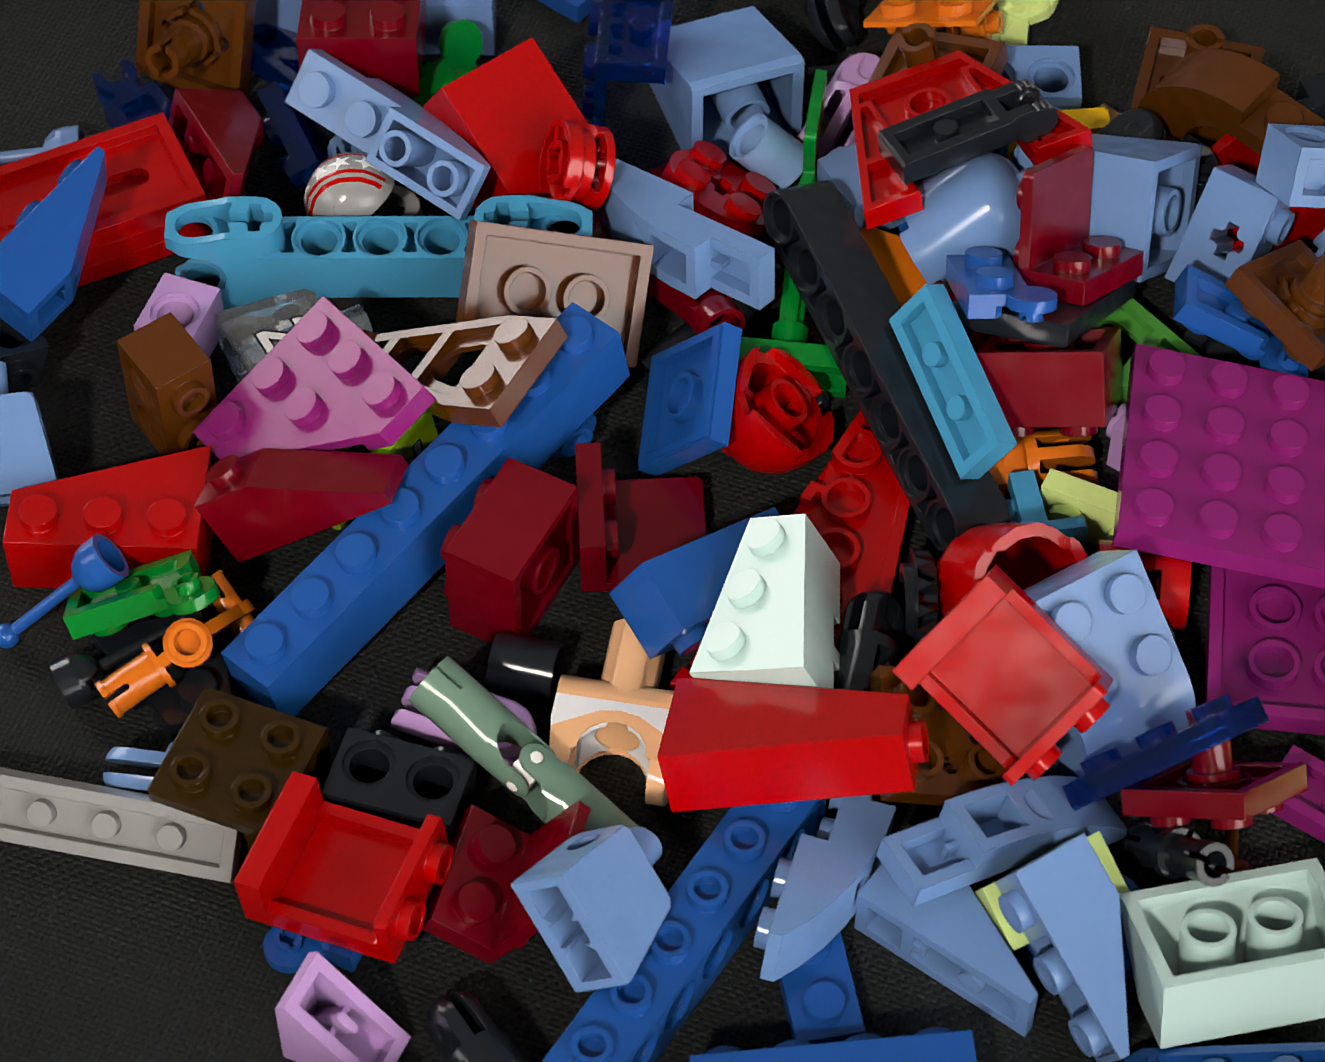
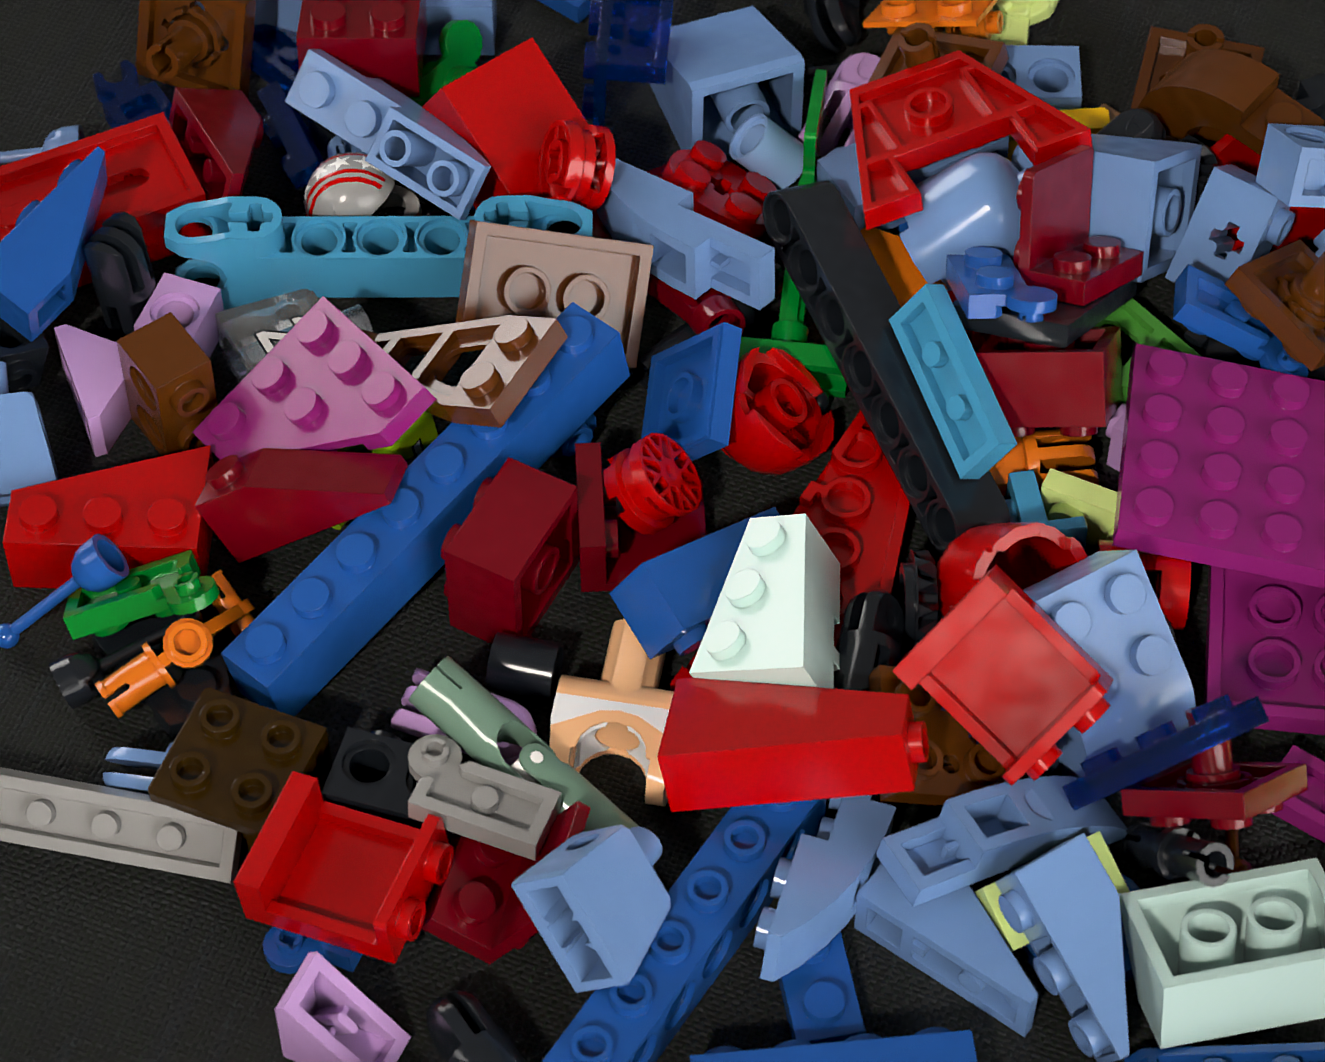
(96, 384): none -> lavender slope
(120, 271): none -> black arm
(479, 799): none -> light grey hinge
(652, 483): none -> red wheel
(966, 129): black hinge -> none

